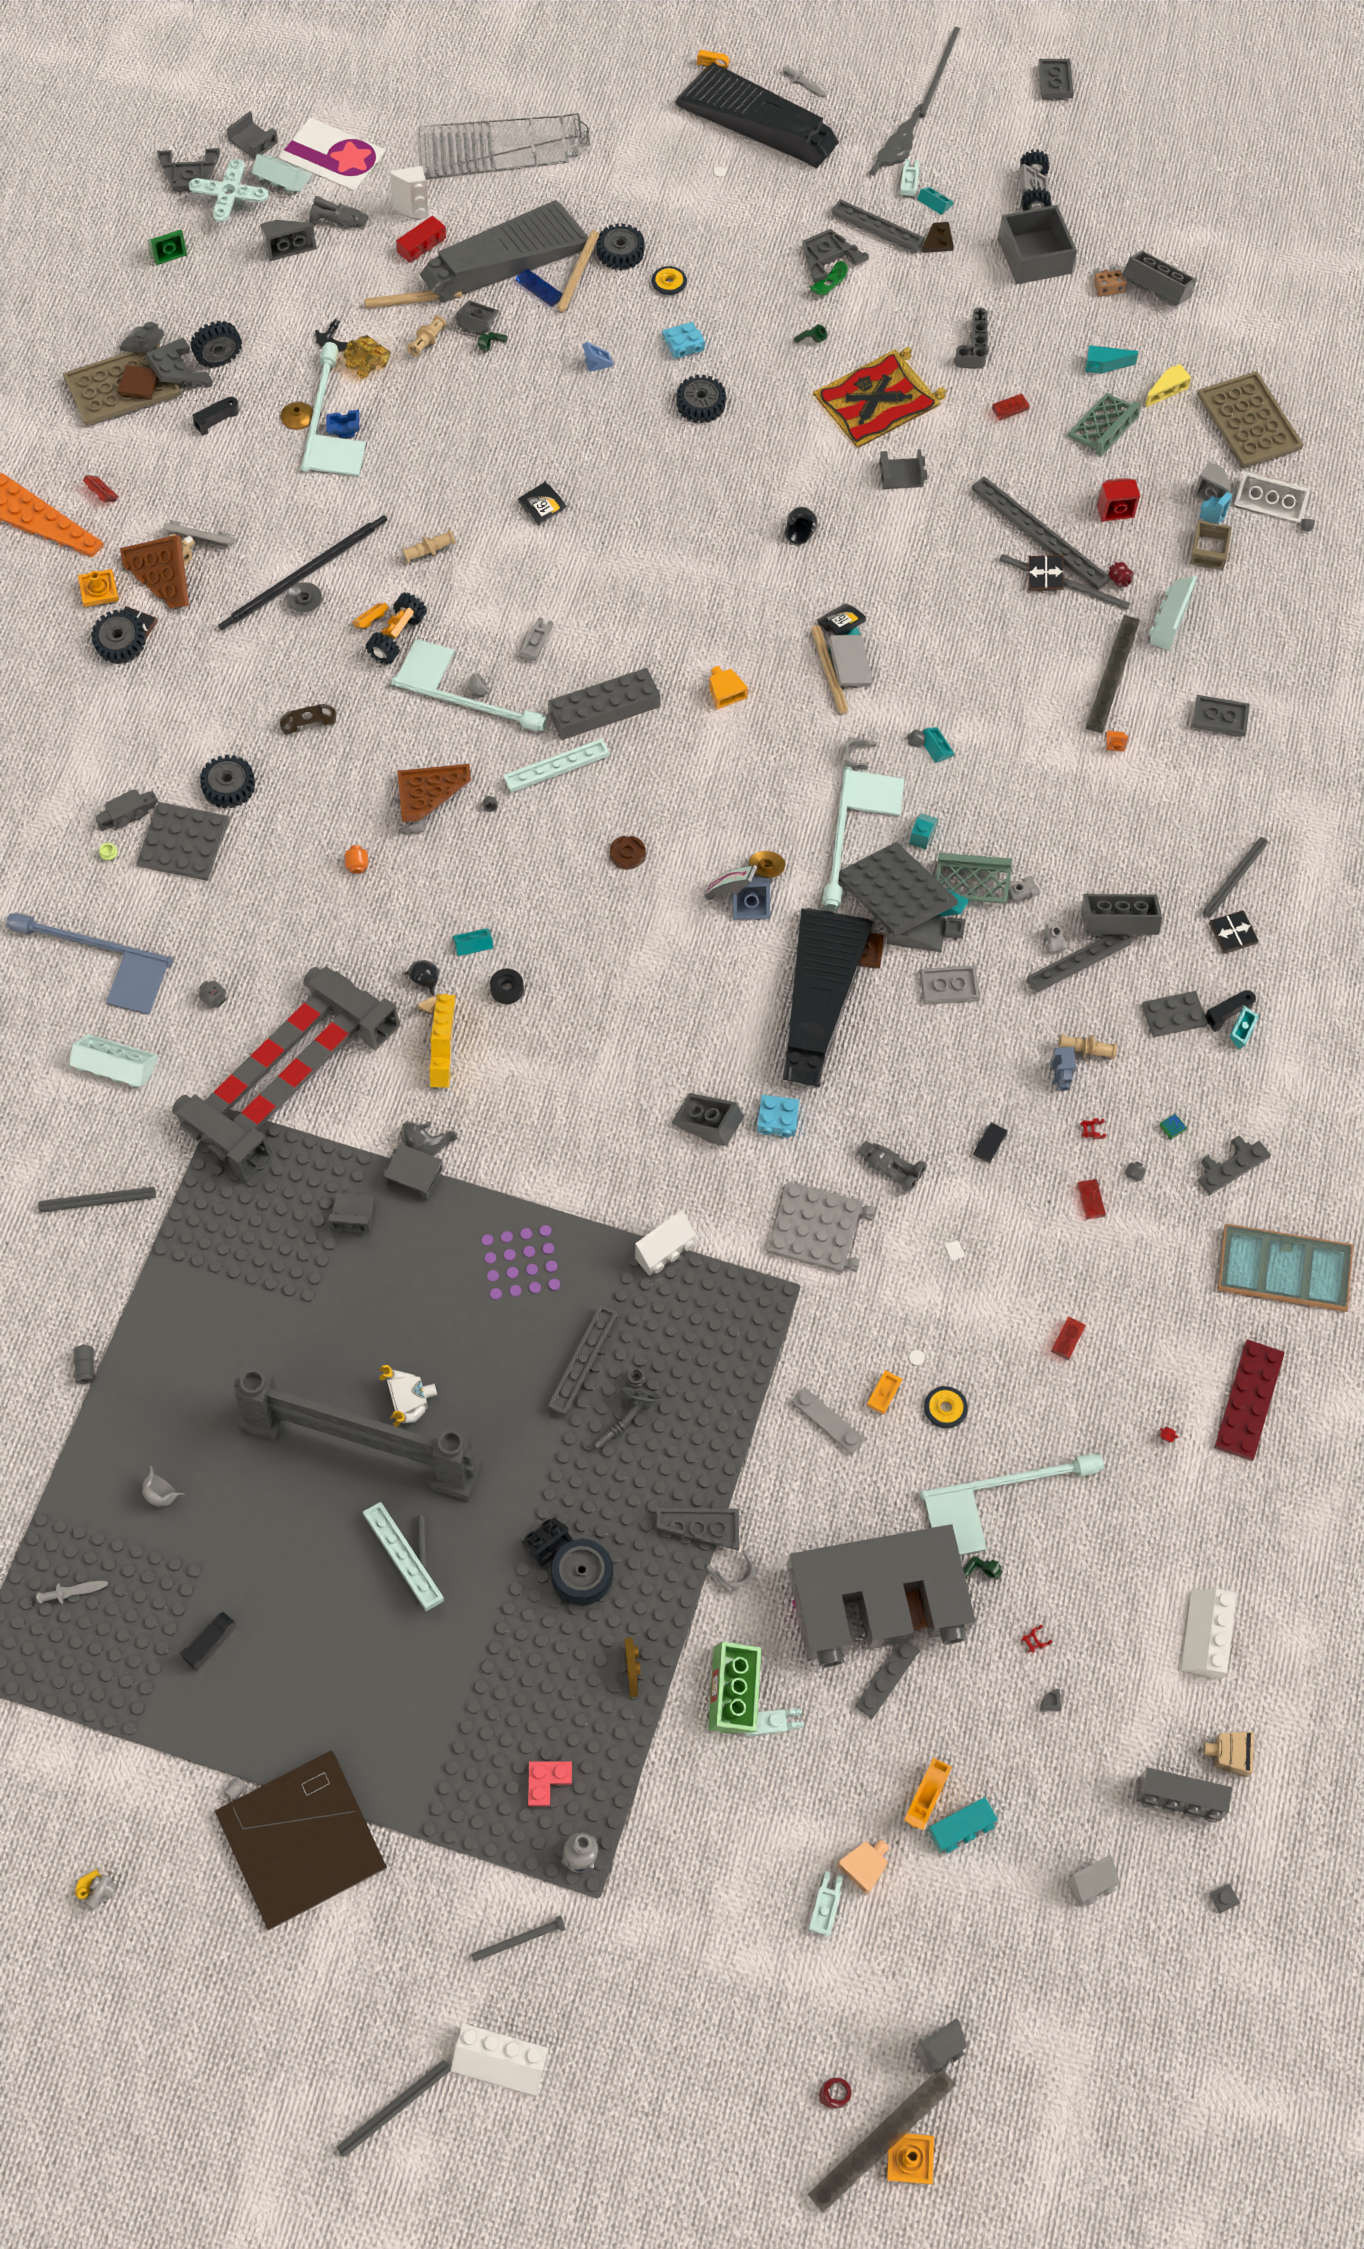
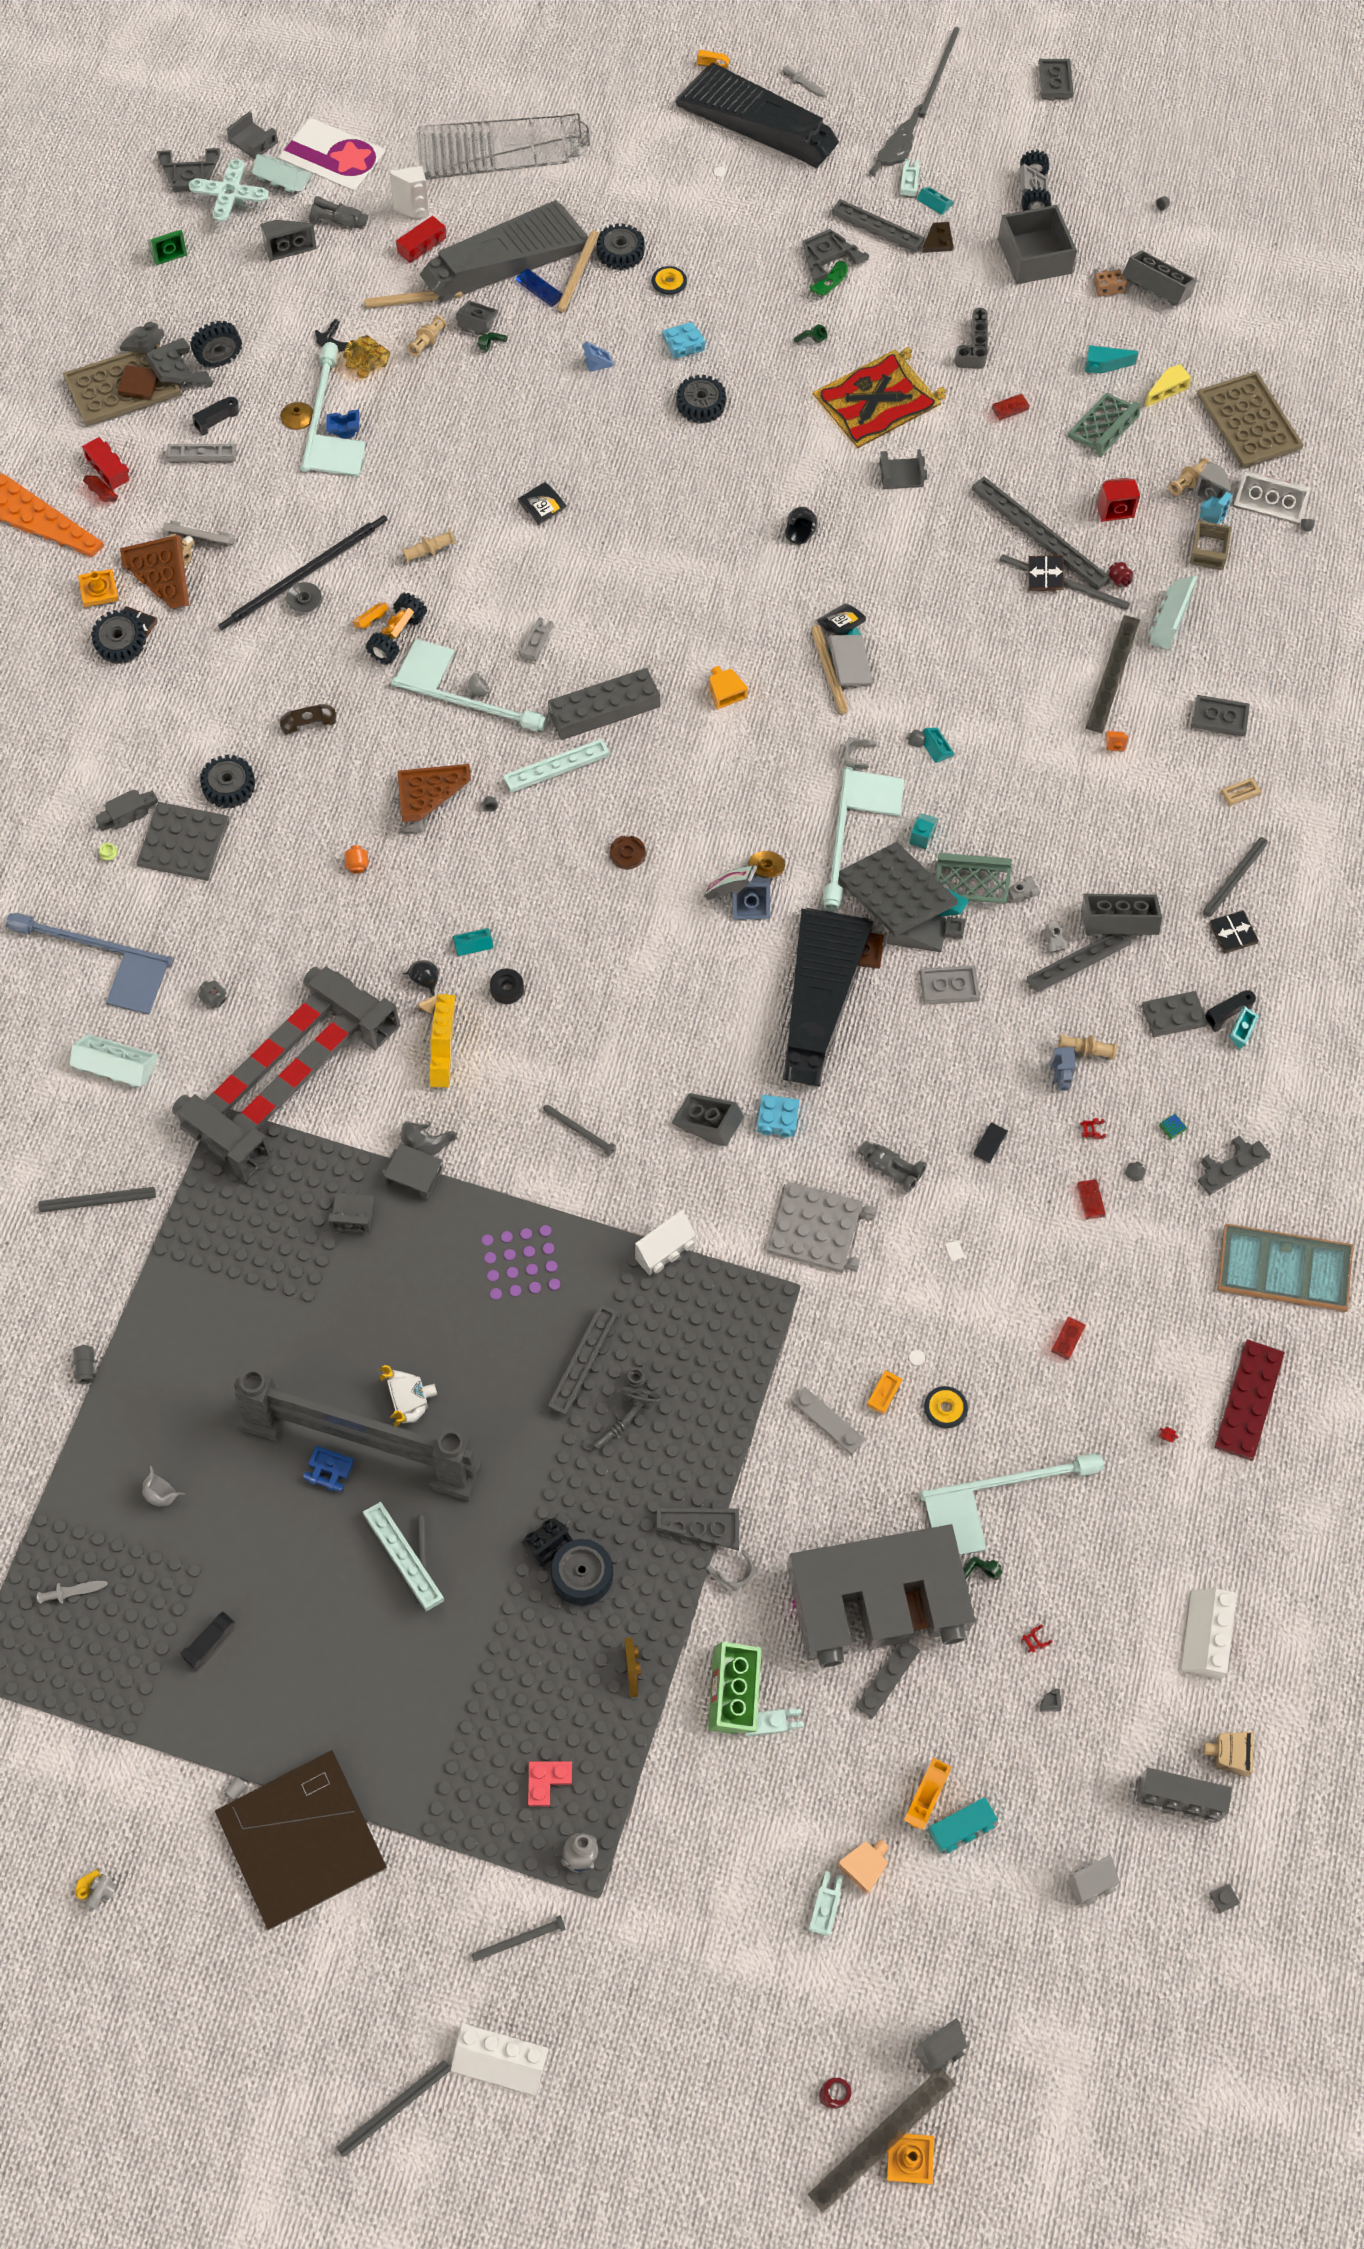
(106, 463): none -> red brick
(201, 452): none -> light grey plate
(331, 1463): none -> blue plate
(609, 1148): none -> dark grey bar
(1162, 203): none -> dark grey hinge
(1188, 477): none -> tan piece
(1255, 791): none -> tan tile

